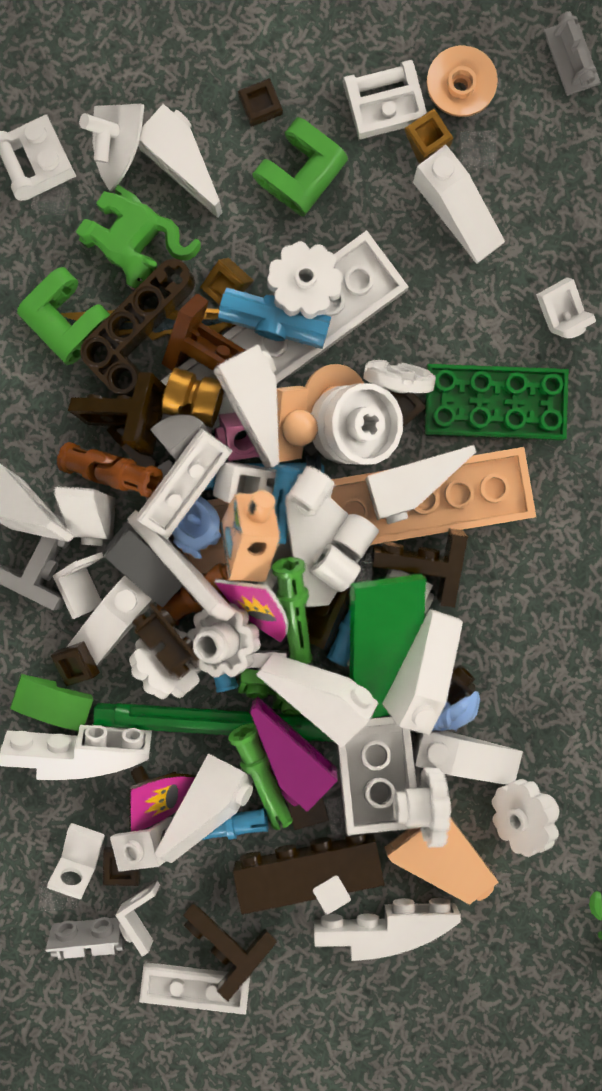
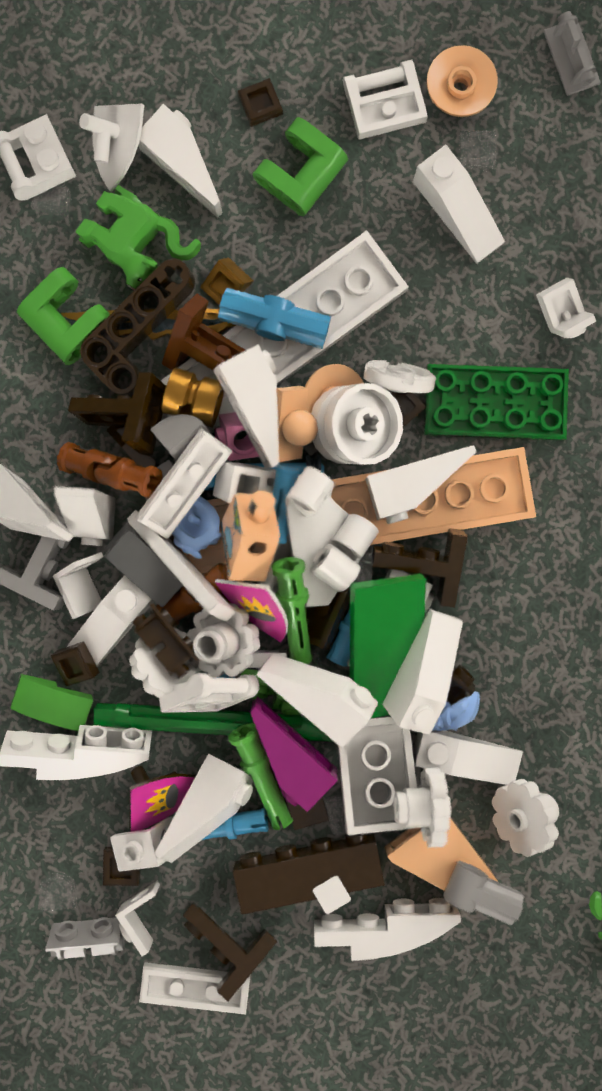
(78, 856): white bracket -> none
(209, 693): none -> white plate
(305, 280): white plant -> none
(428, 135): pearl gold slope -> none
(473, 890): none -> light grey piece

